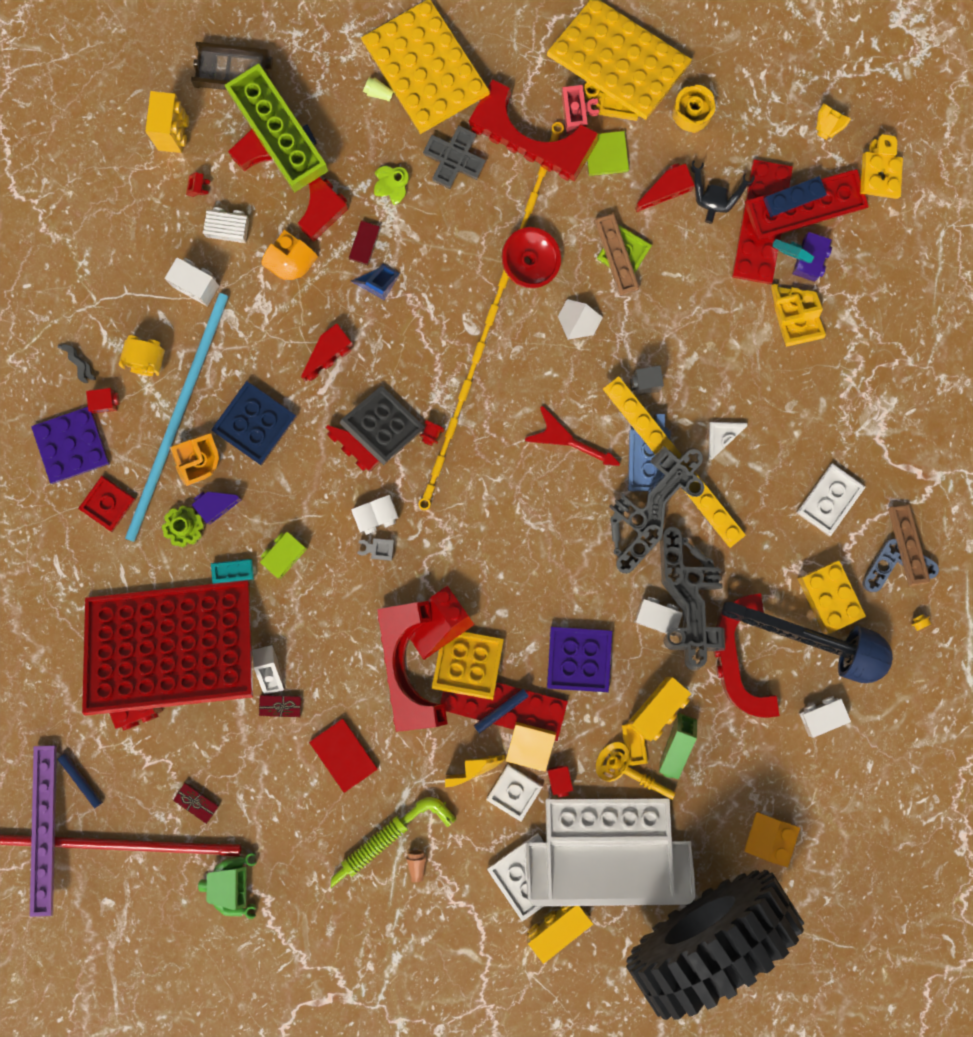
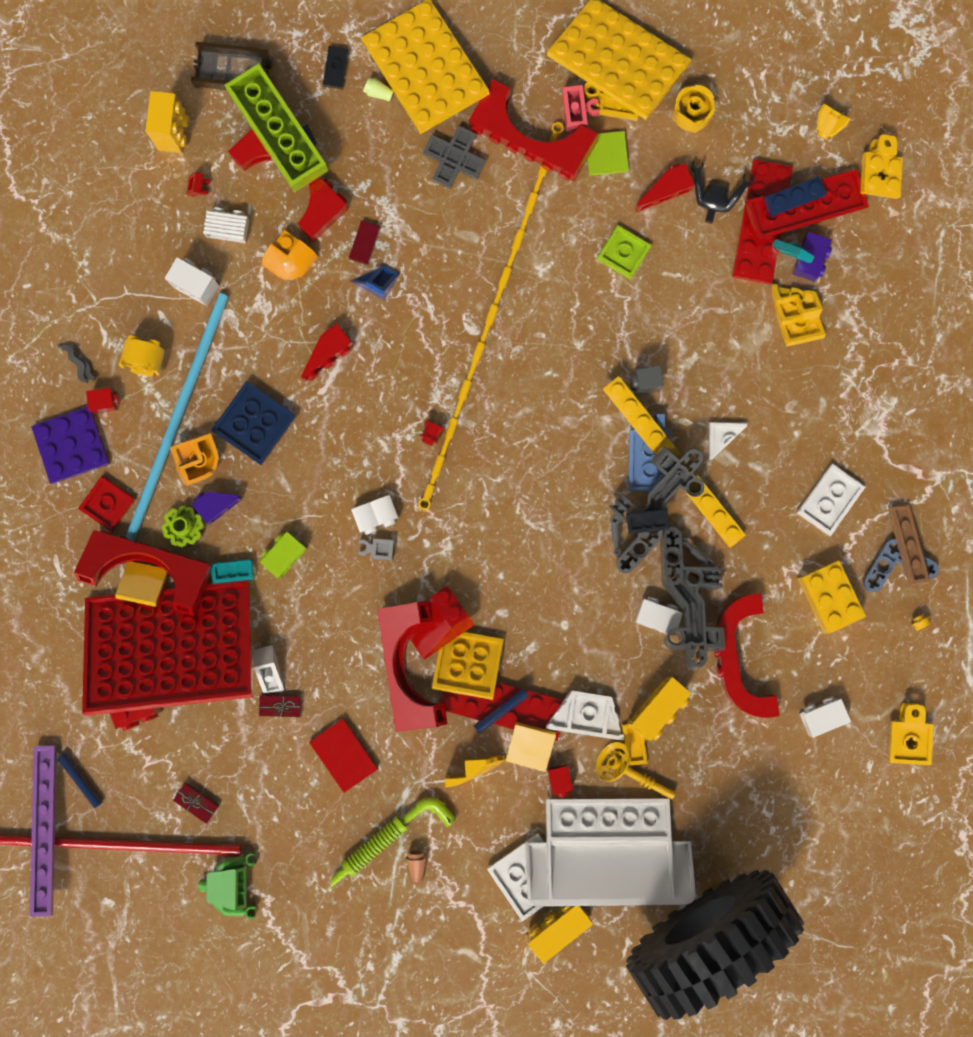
(108, 551): none -> red arch
(141, 583): none -> yellow tile
(335, 67): none -> black plate
(353, 447): red slope -> none
(382, 425): dark grey plate -> none
(389, 185): lime plate -> none
(514, 792): white tile -> none
(543, 256): red dish -> none
(557, 435): red piece -> none
(578, 319): white slope -> none
(579, 659): dark purple plate -> none
(587, 715): none -> white wing
(616, 254): medium nougat tile -> none
(647, 521): none -> black plate
(678, 746): bright green slope -> none
(772, 839): light orange slope -> none
(863, 655): piece -> none
(911, 726): none -> yellow plate

